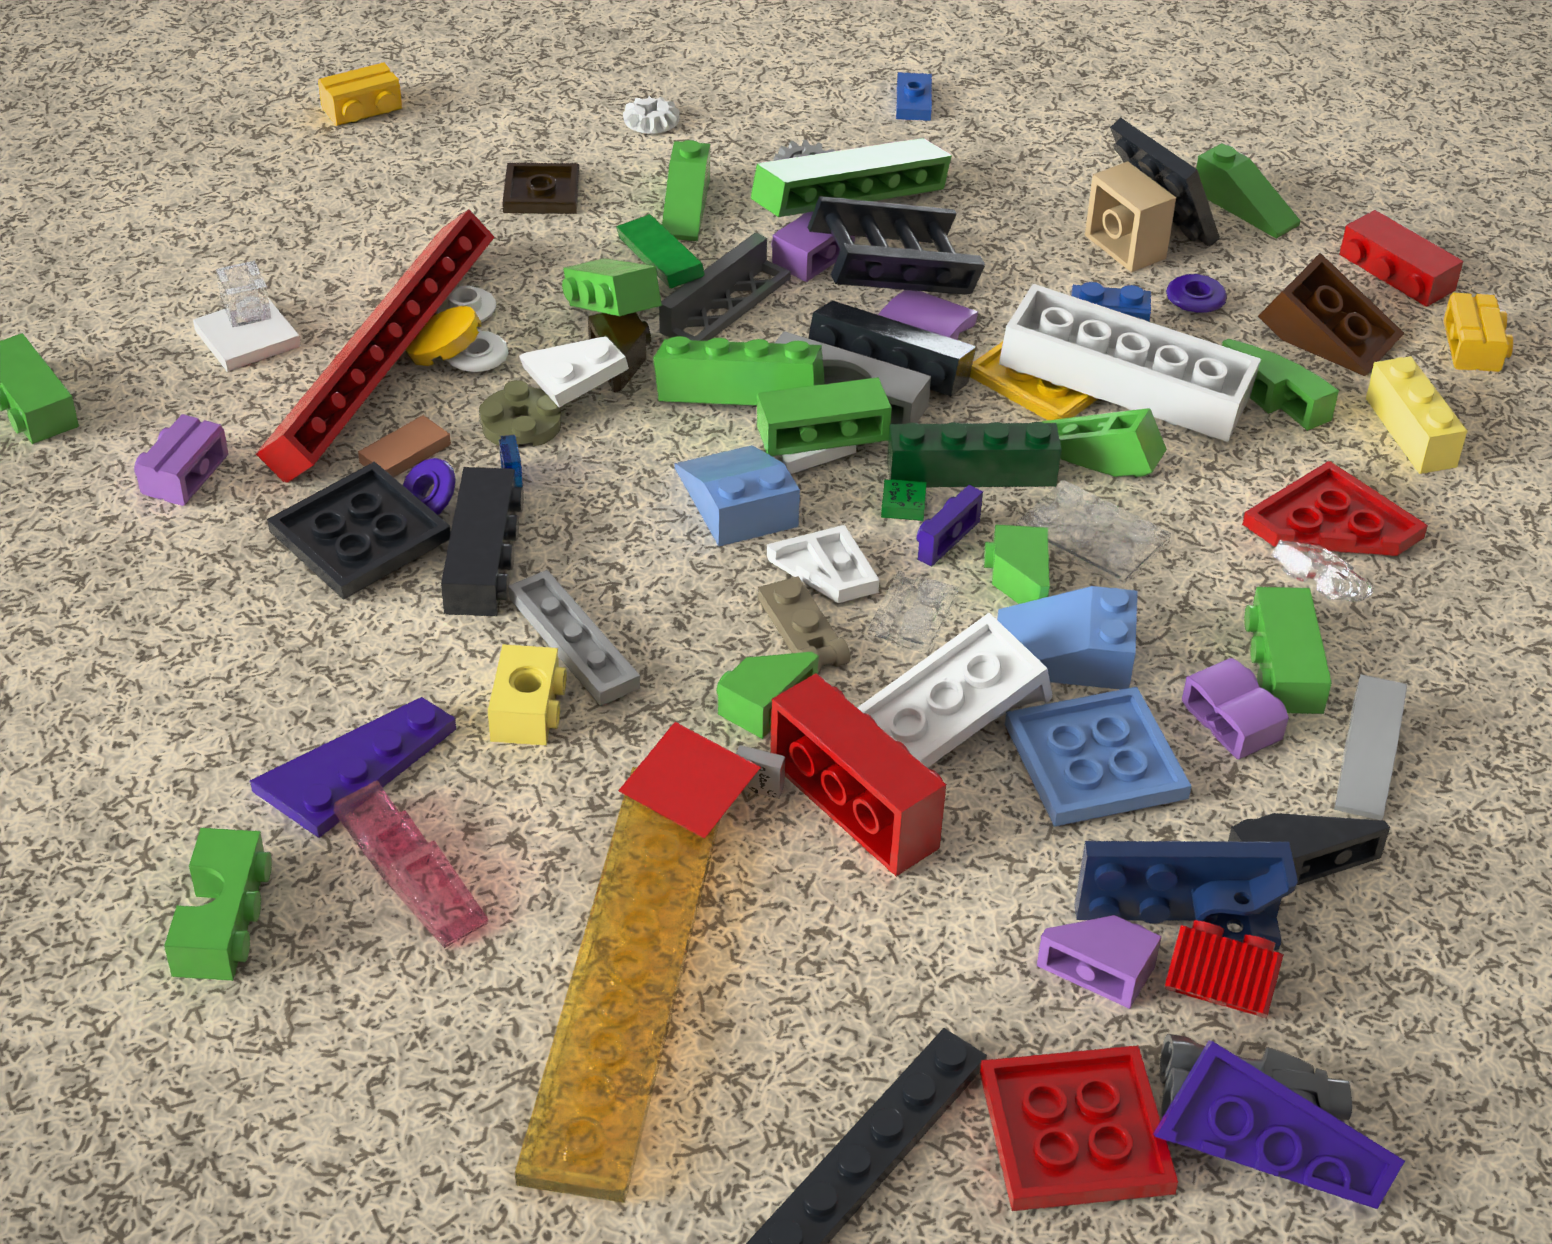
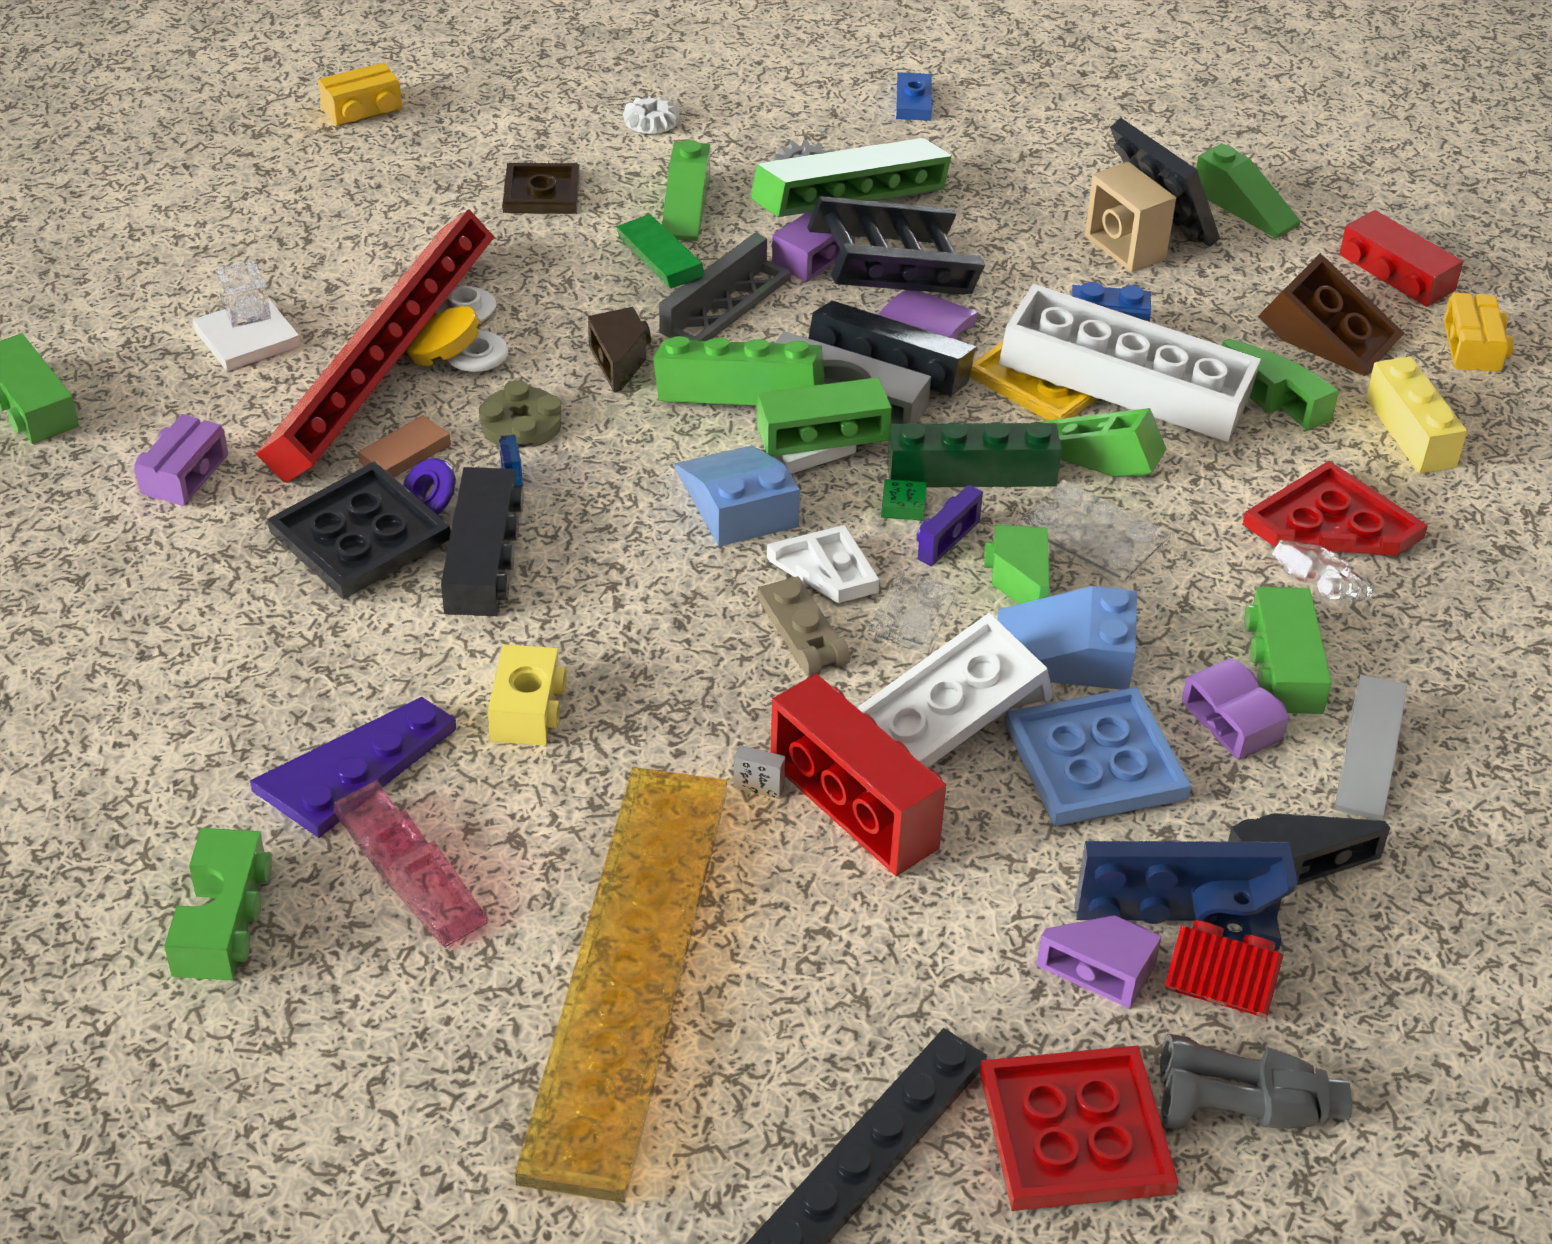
(574, 367): white wing -> none
(576, 636): light grey plate -> none
(611, 286): bright green brick -> none
(689, 779): red sticker -> none
(749, 688): bright green slope -> none
(1196, 293): dark purple piece -> none
(1262, 1124): dark purple wing -> none

